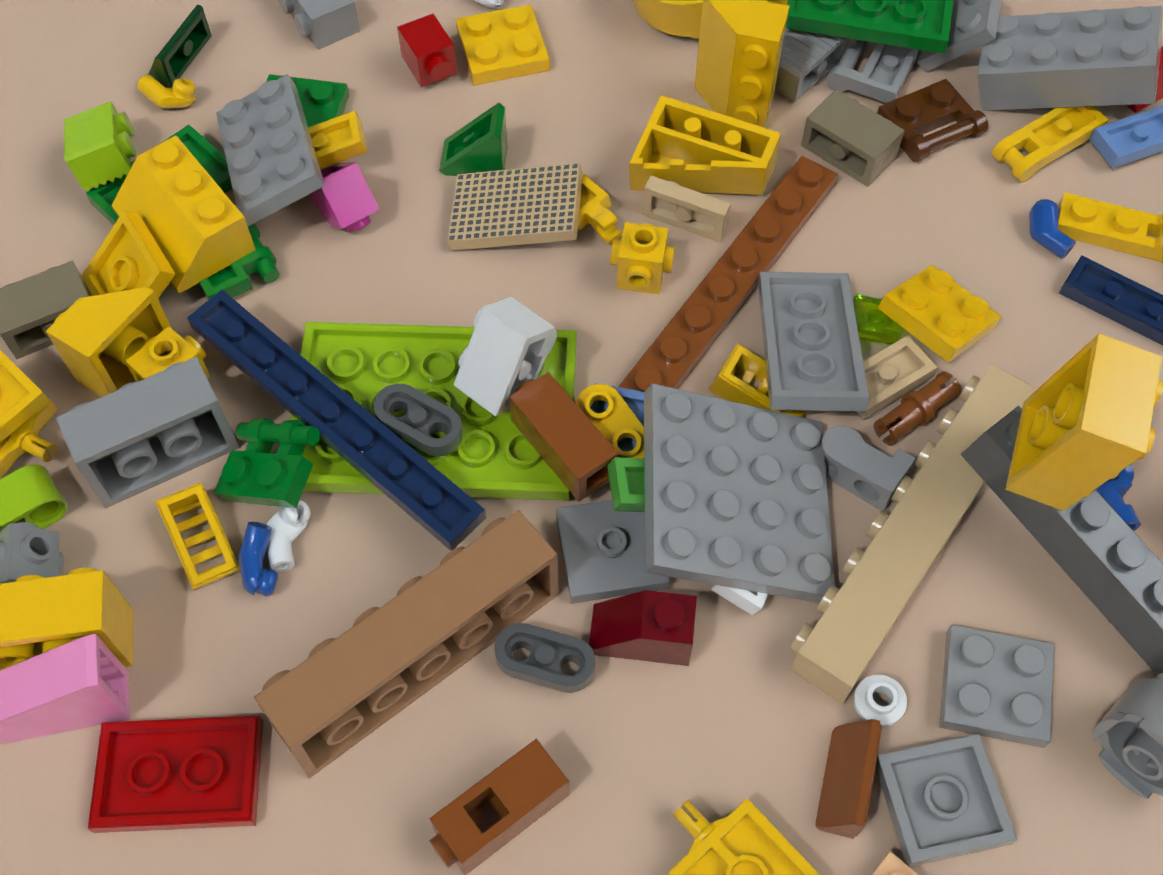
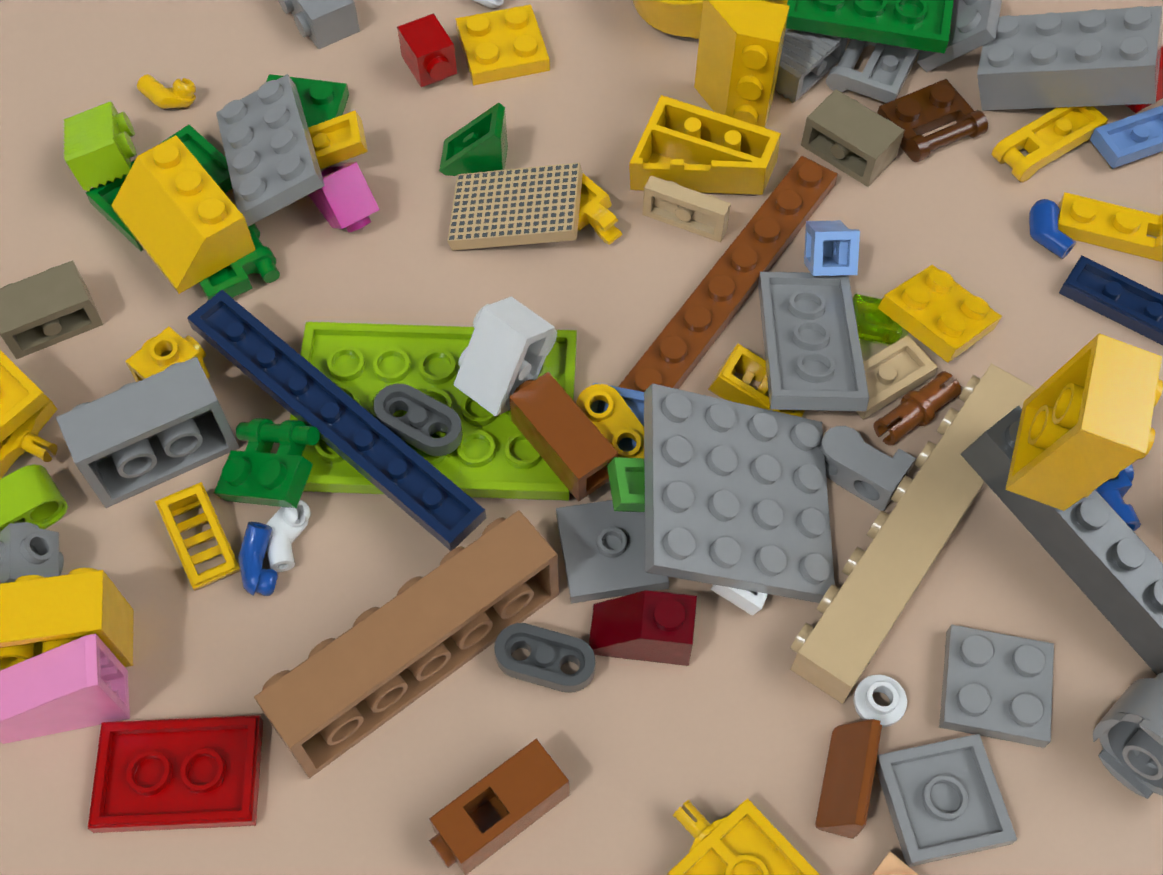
(104, 332): yellow slope -> none
(128, 260): yellow plate -> none
(181, 48): dark green slope -> none
(642, 257): yellow brick -> none
(831, 248): none -> light blue brick

